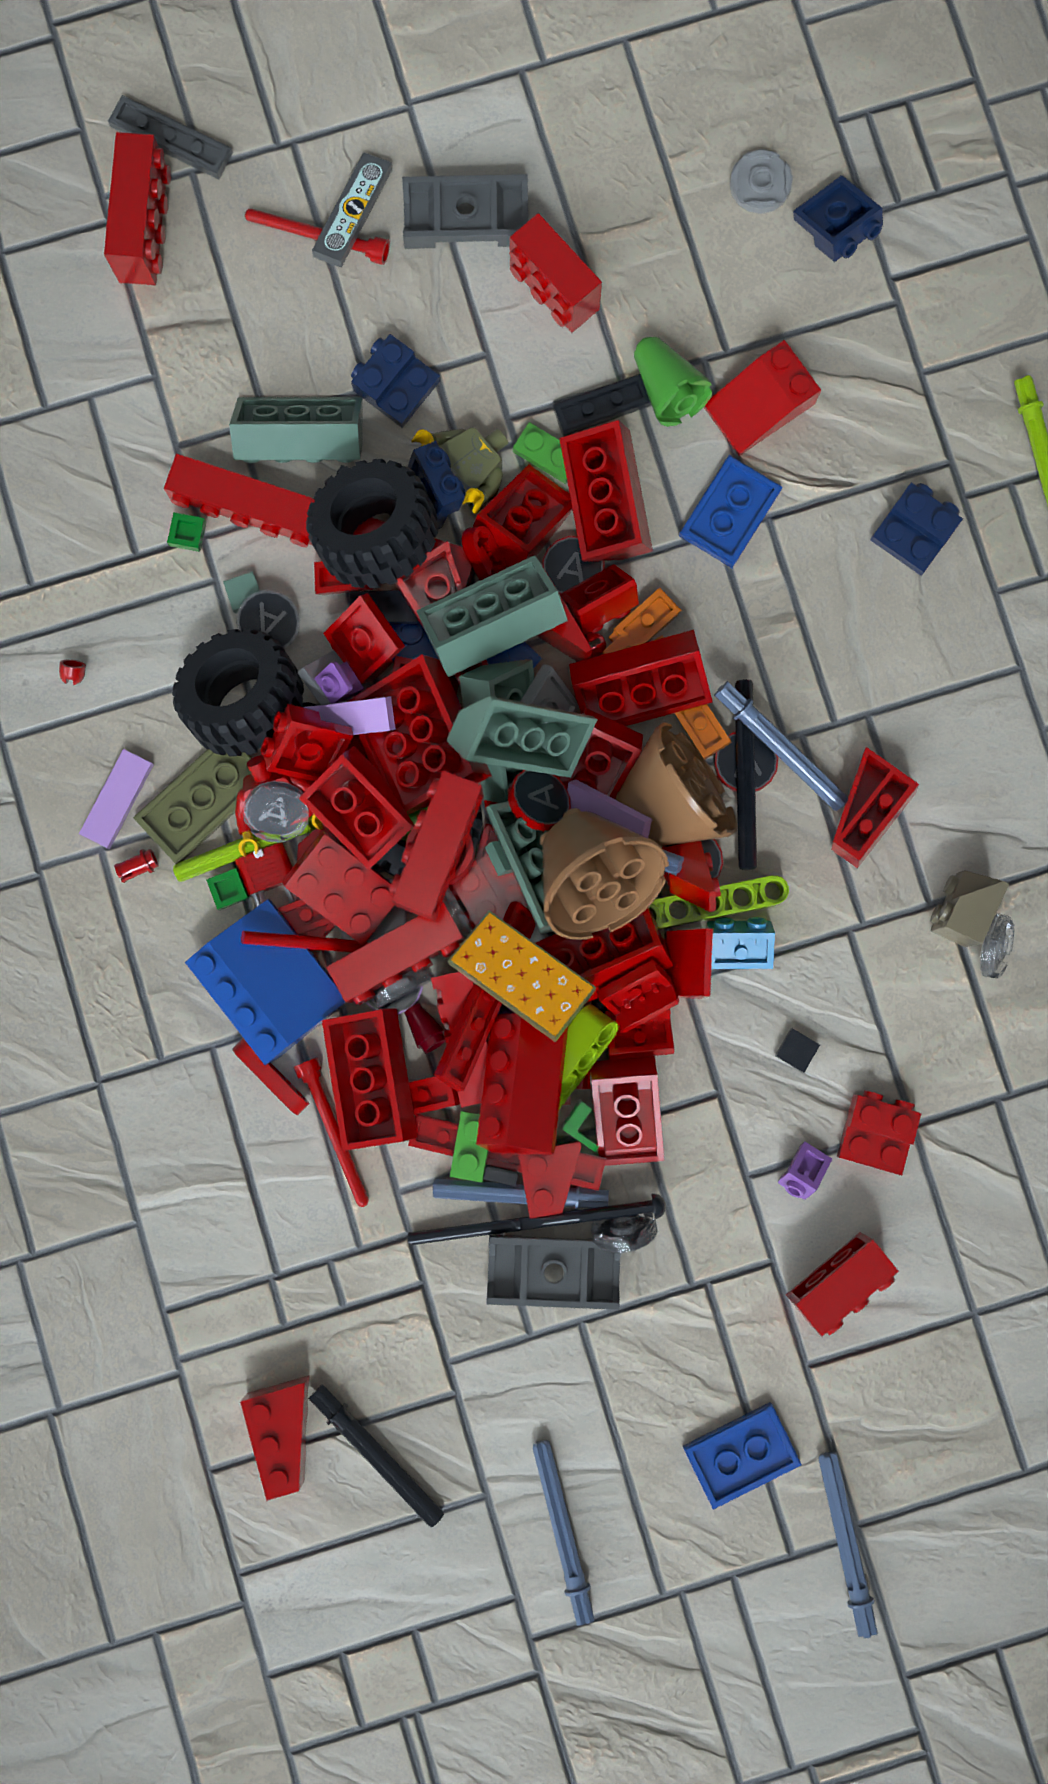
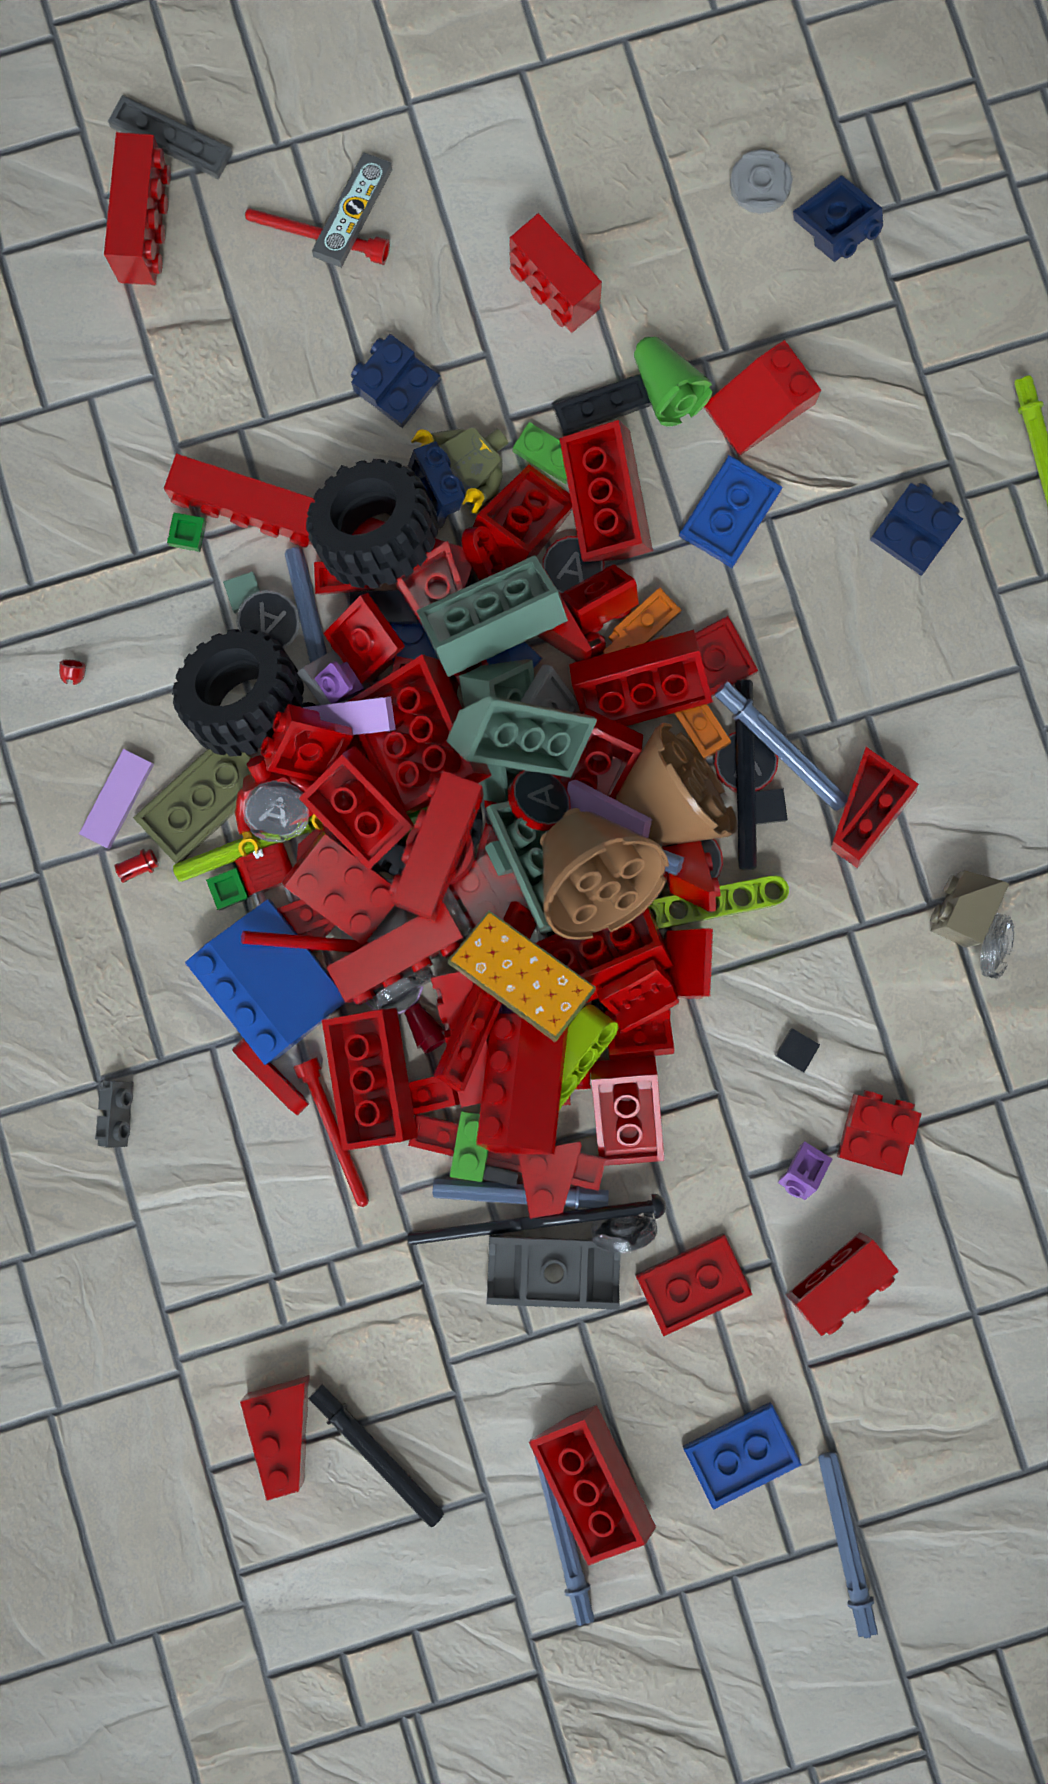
(114, 1128): none -> dark grey hinge
(297, 429): sand green slope -> none
(305, 603): none -> sand blue axle
(433, 201): dark grey piece -> none
(575, 1120): green panel -> none
(593, 1486): none -> red slope
(693, 1284): none -> red tile
(724, 654): none -> red tile
(742, 943): bracket -> none
(770, 806): none -> black tile

